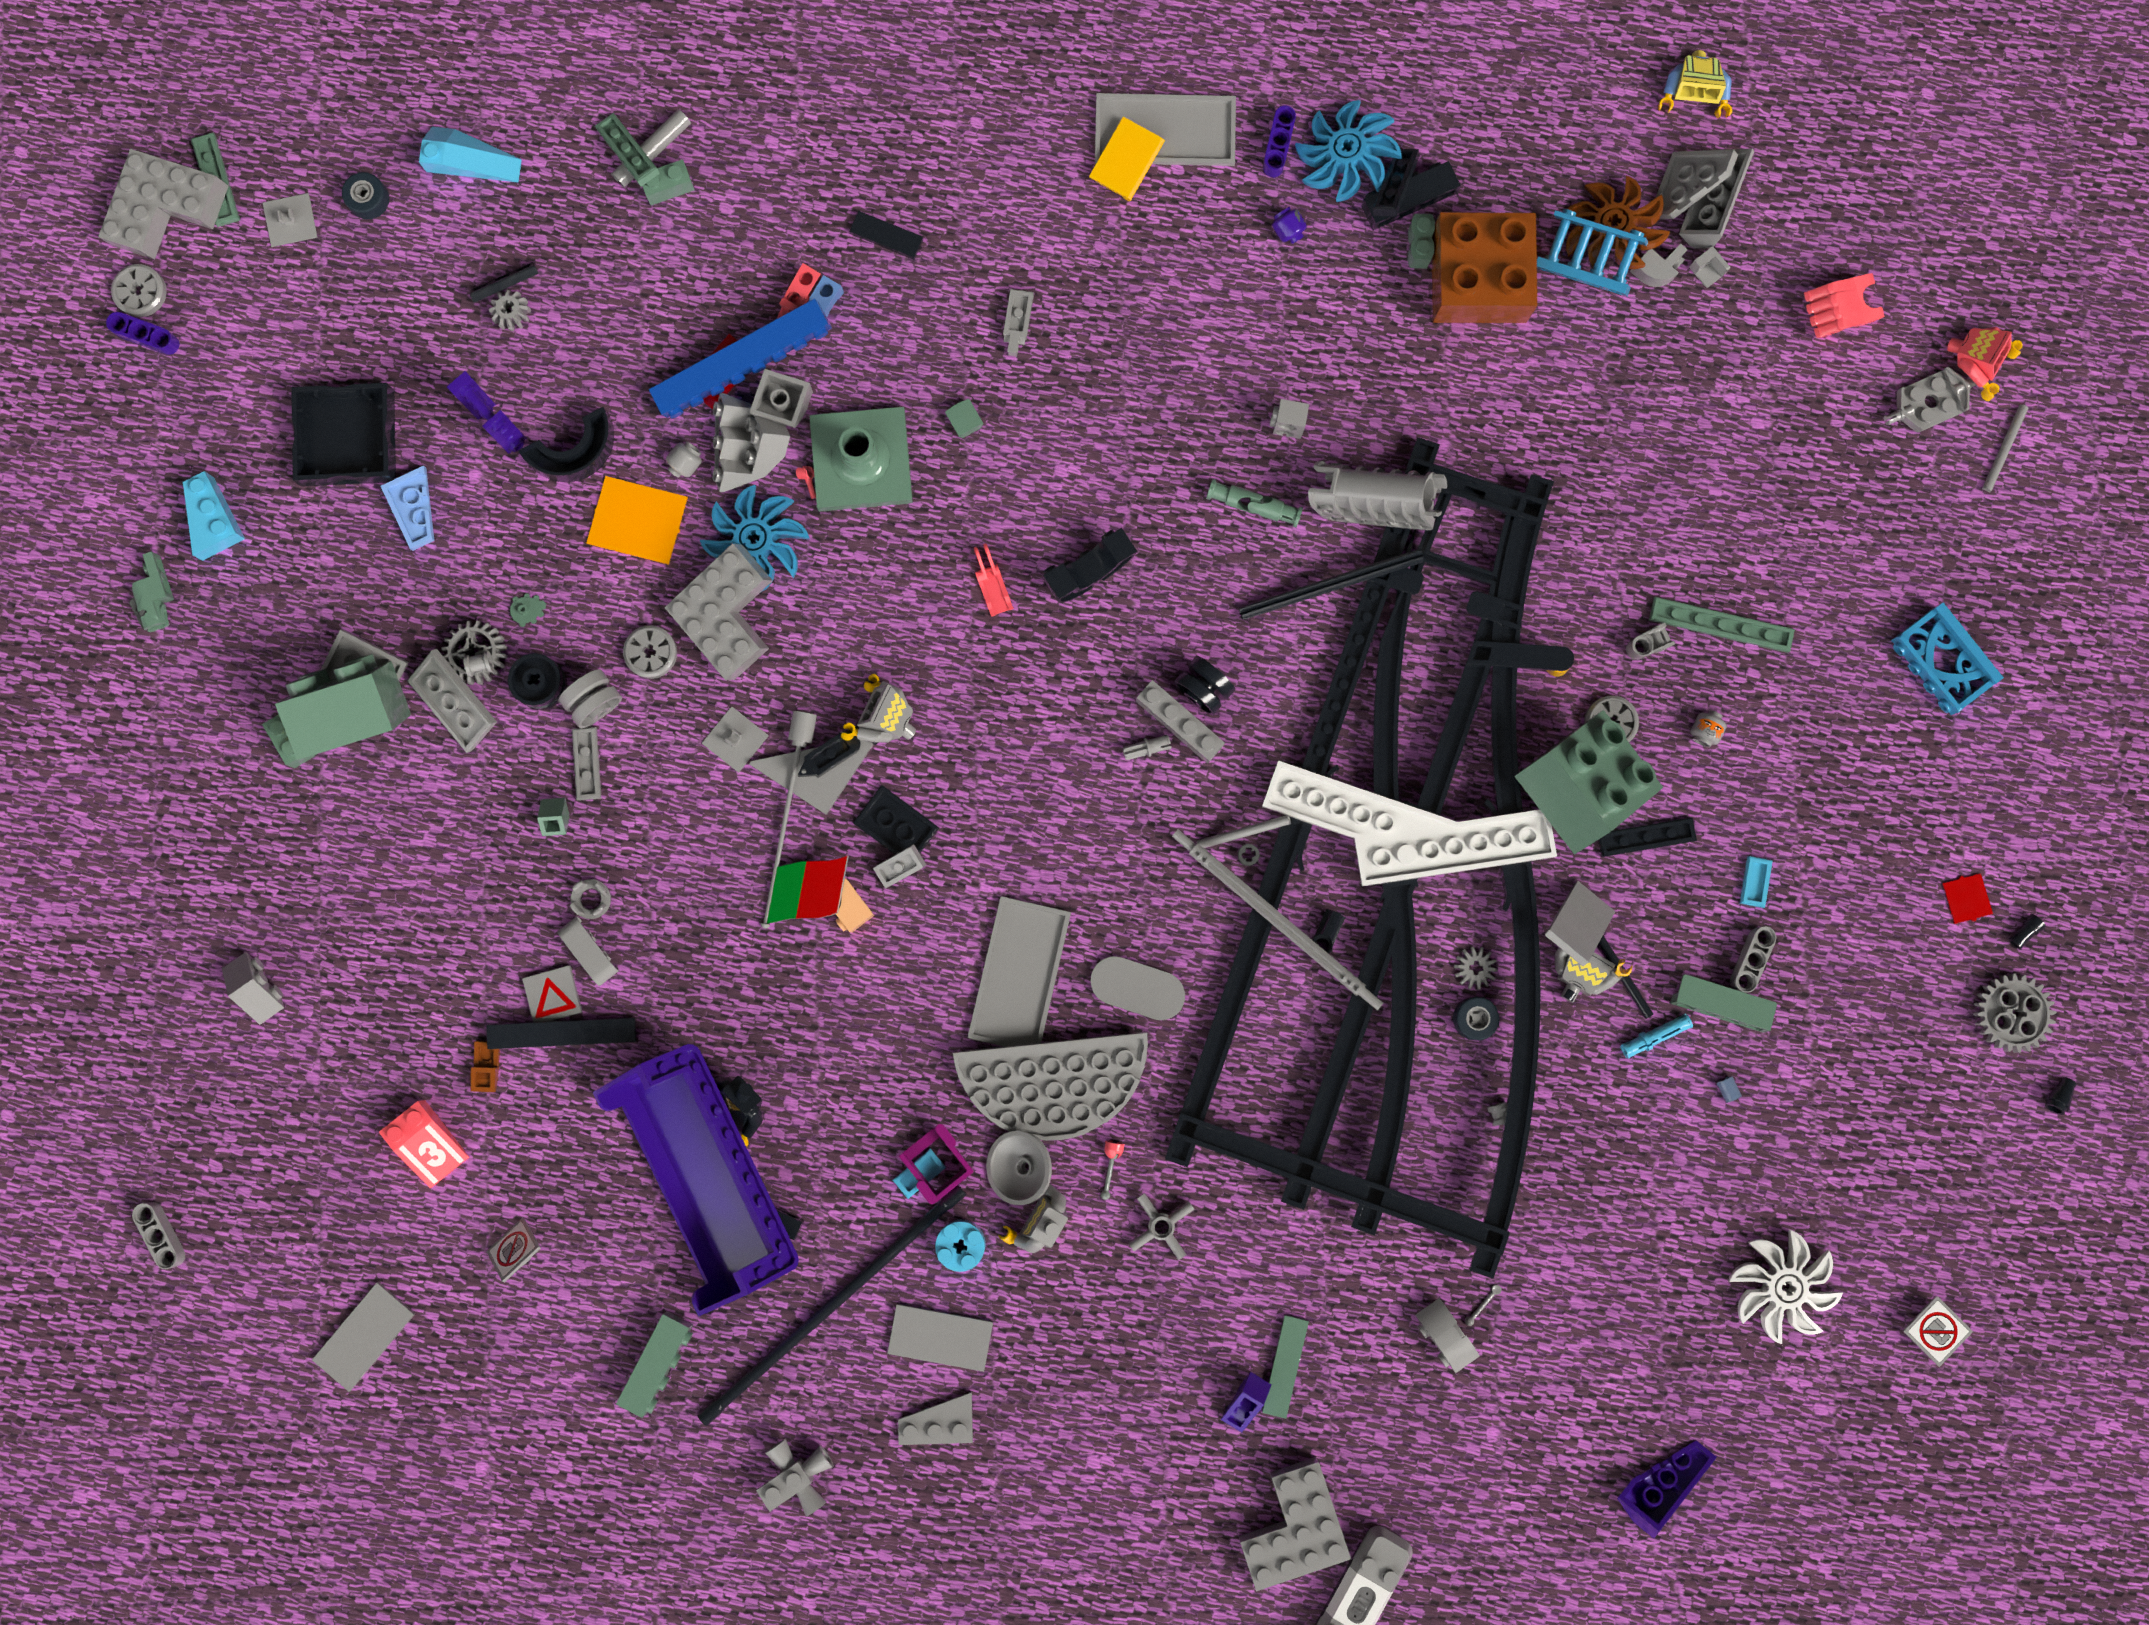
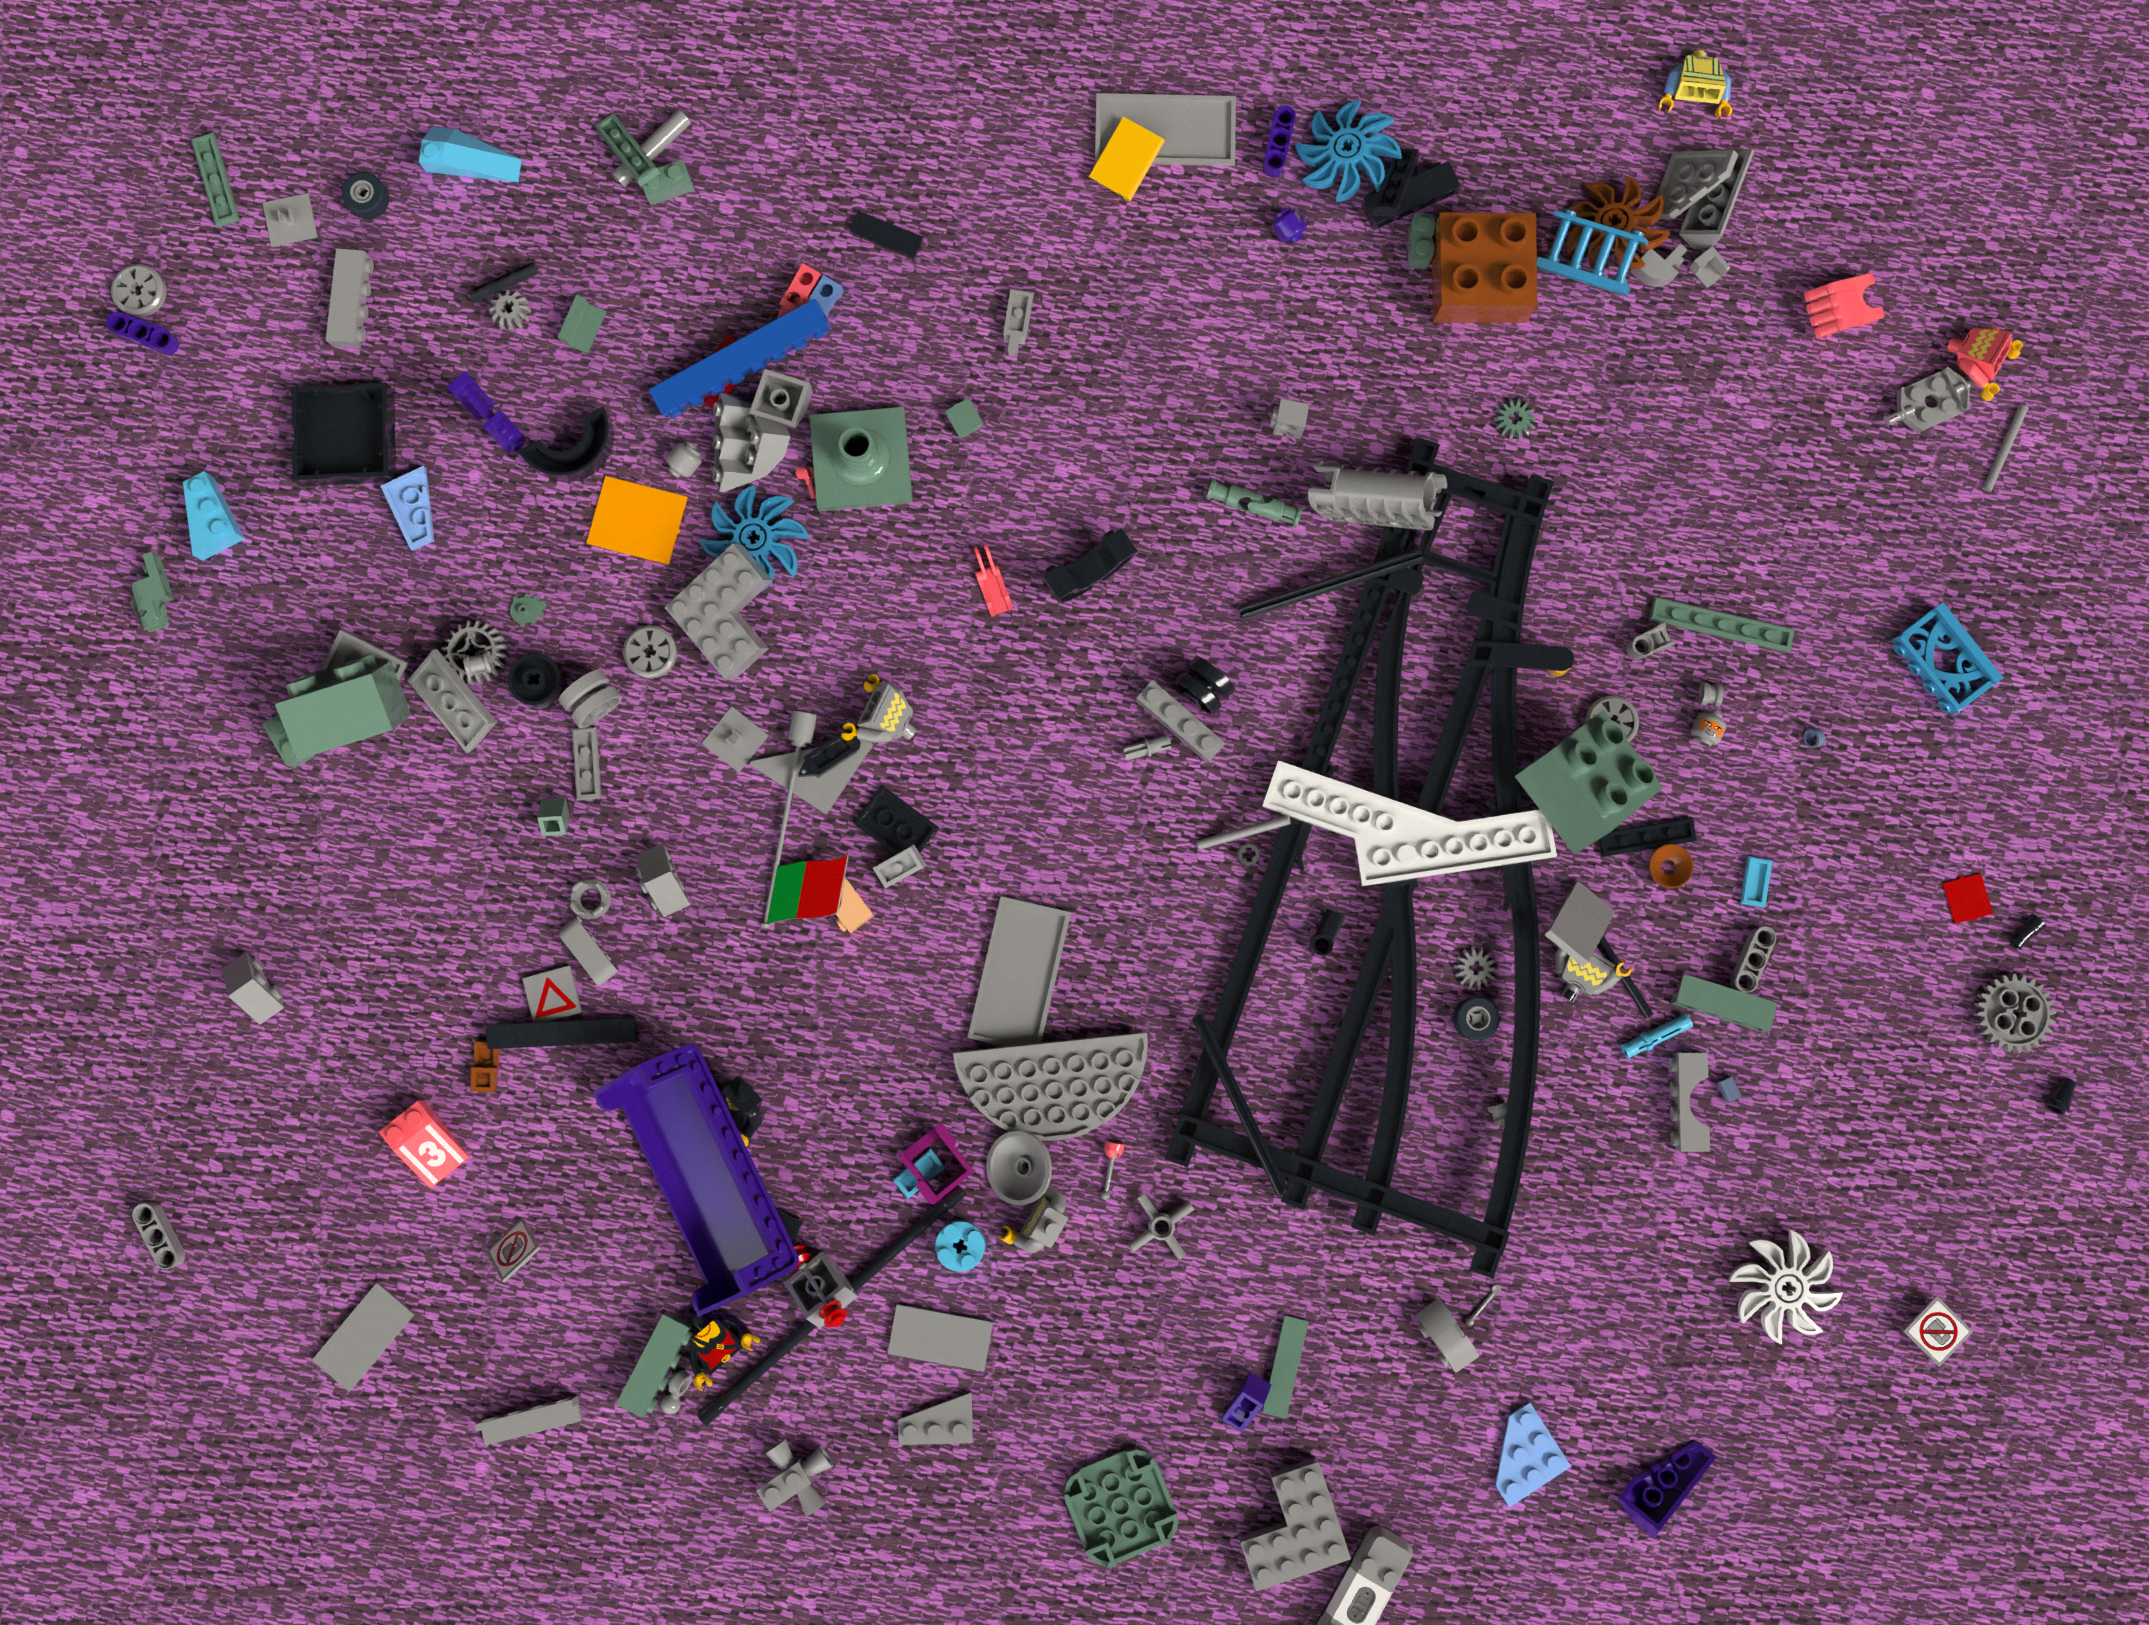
(150, 194): light grey piece -> none
(348, 298): none -> light grey brick
(530, 1420): none -> light grey fence
(581, 325): none -> sand green panel
(661, 881): none -> light grey brick
(678, 1385): none -> light grey plate
(716, 1345): none -> torso
(820, 1289): none -> light grey brick
(1121, 1506): none -> sand green tile
(1137, 988): light grey tile -> none
(1240, 1104): none -> black axle
(1277, 919): light grey axle -> none
(1506, 423): none -> sand green gear
(1527, 1456): none -> light blue plate
(1682, 861): none -> dark orange piece
(1688, 1132): none -> light grey arch
(1710, 694): none -> light grey wheel
(1814, 732): none -> sand blue hinge

